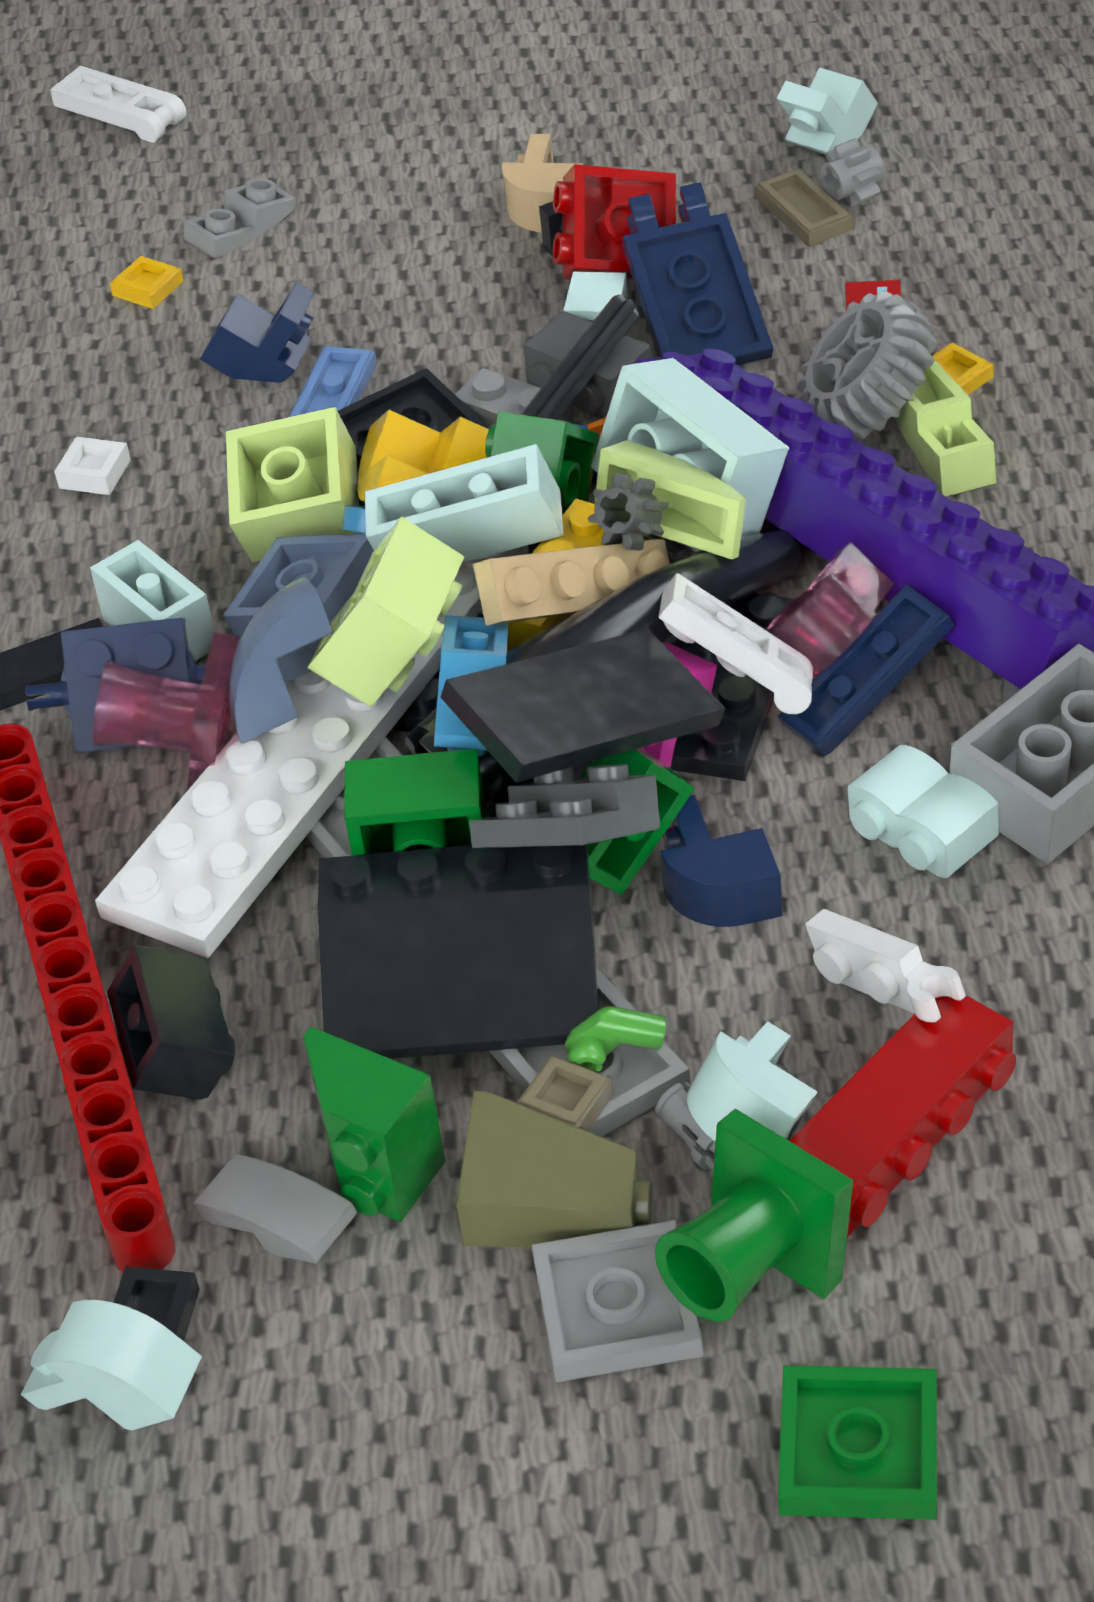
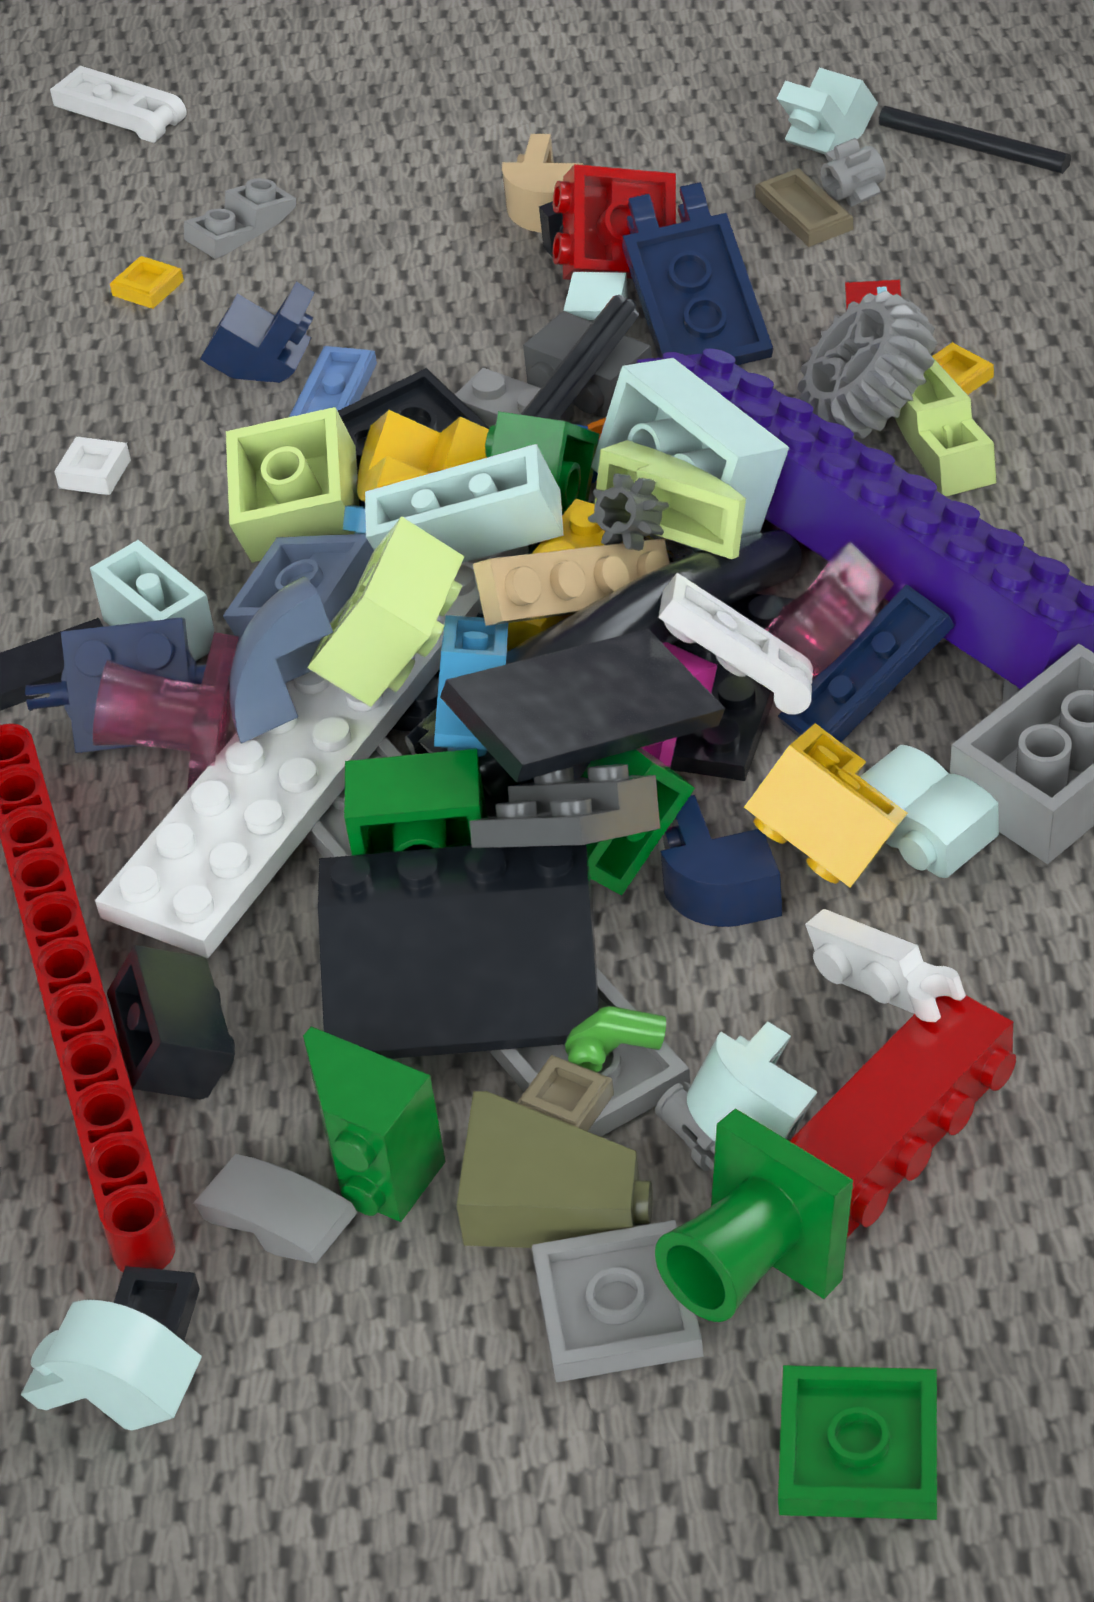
(825, 807): none -> yellow brick
(975, 139): none -> black bar

